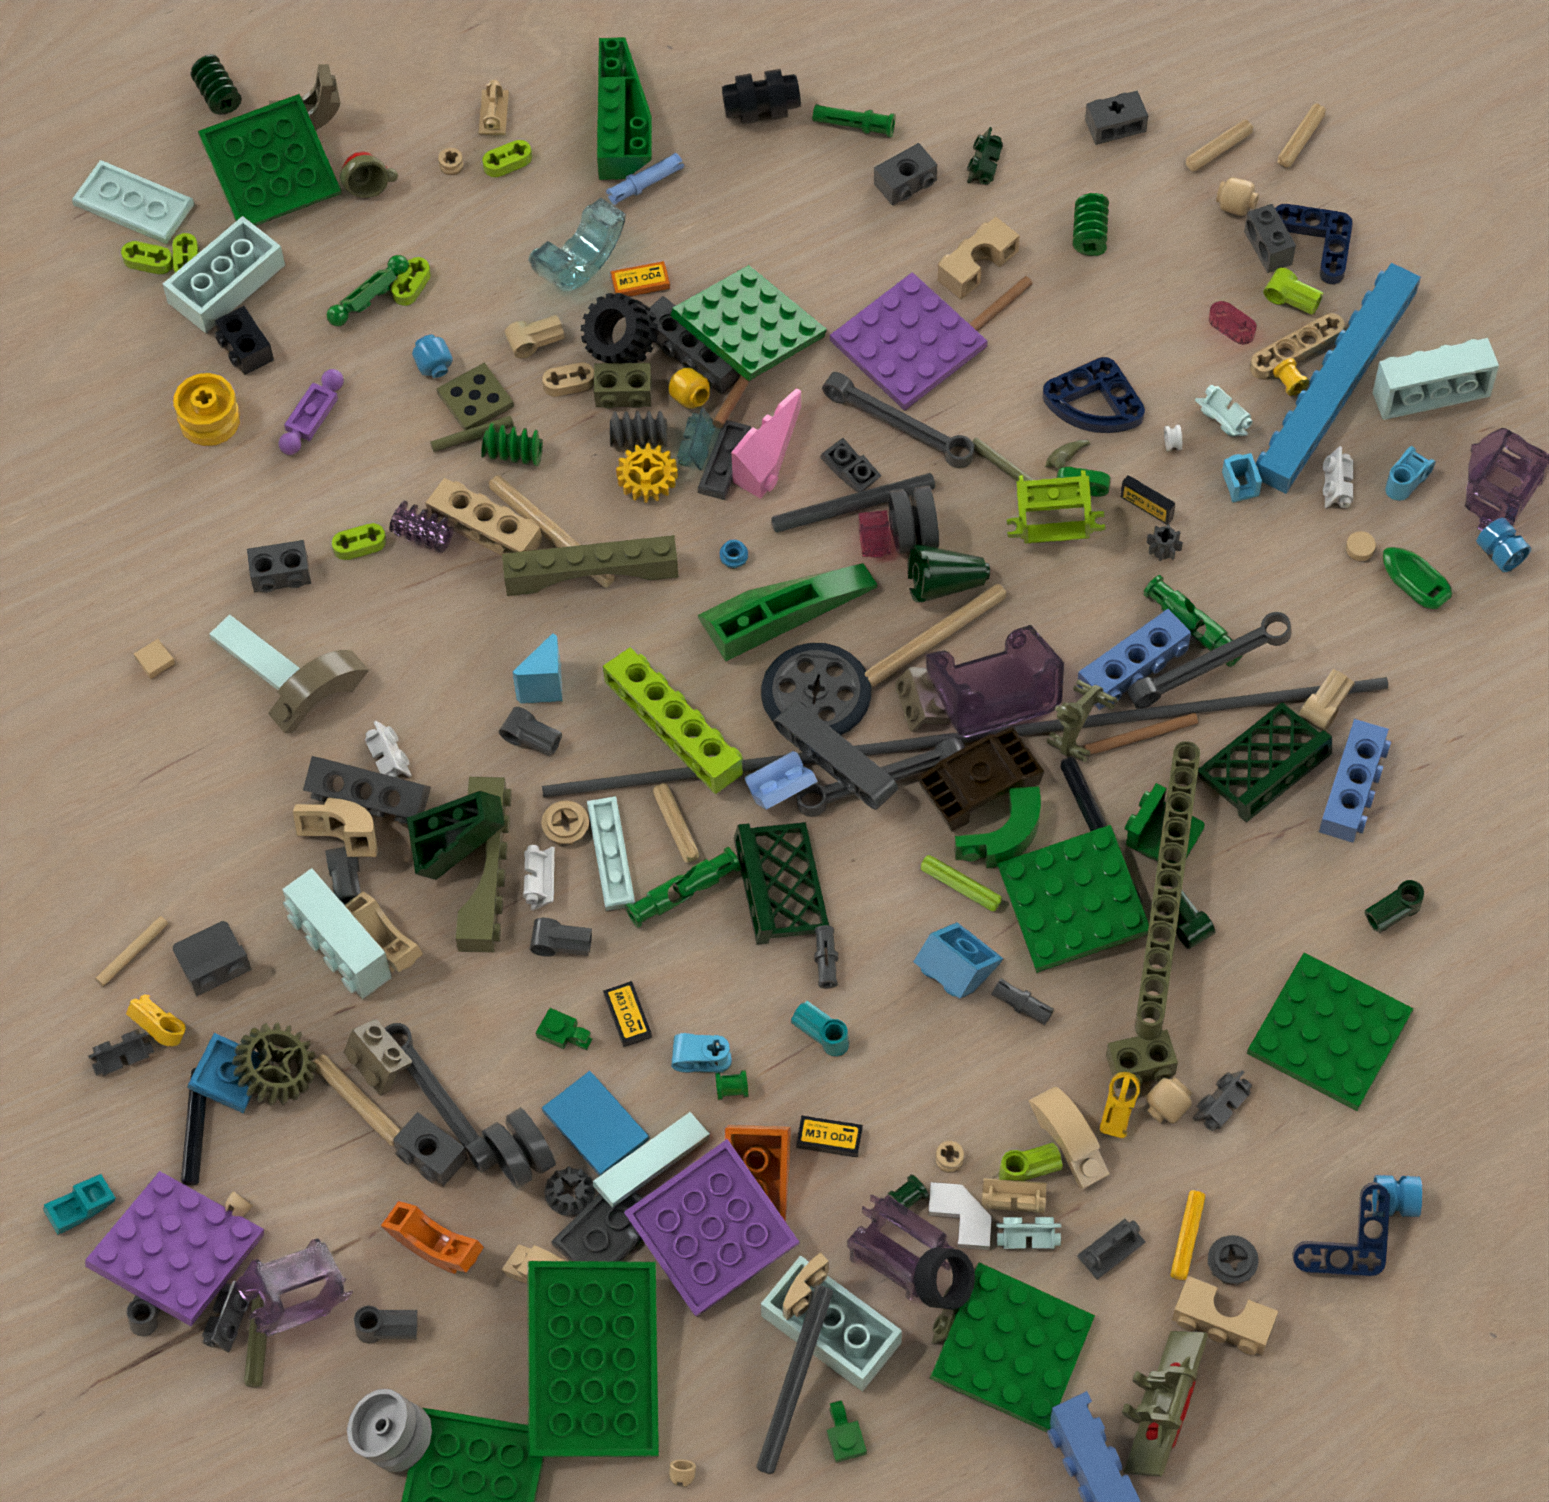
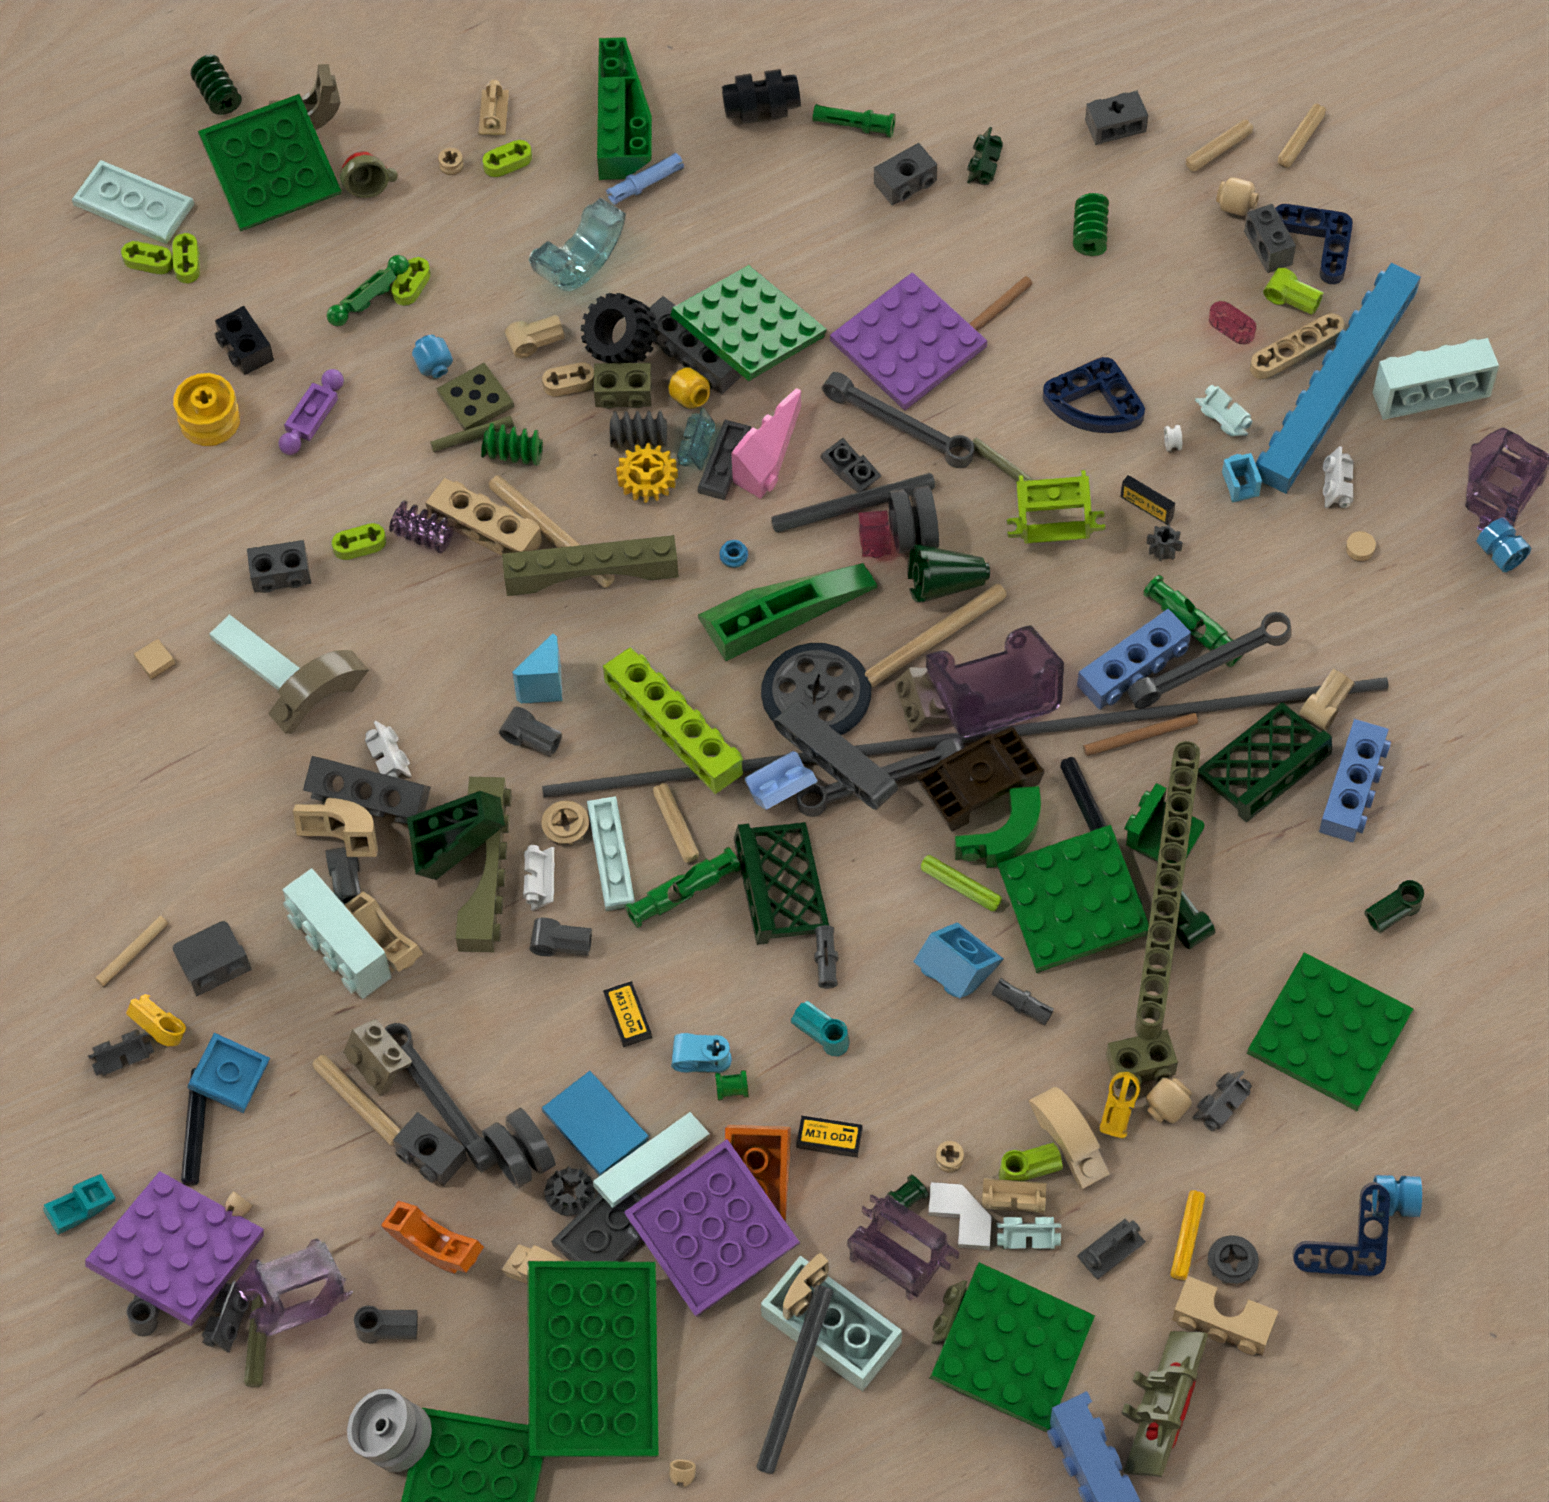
(224, 274): light aqua brick -> none
(264, 1043): olive gear -> none
(561, 1028): green plate -> none
(640, 279): tile -> none
(730, 402): medium nougat bar -> none
(845, 1437): green plate -> none
(962, 1280): black tyre -> none
(991, 242): tan arch -> none
(1065, 453): olive bar -> none
(1073, 717): olive axle -> none
(1098, 480): green beam -> none
(1291, 377): yellow bush -> none
(1409, 470): medium azure piece -> none
(1416, 577): green piece -> none

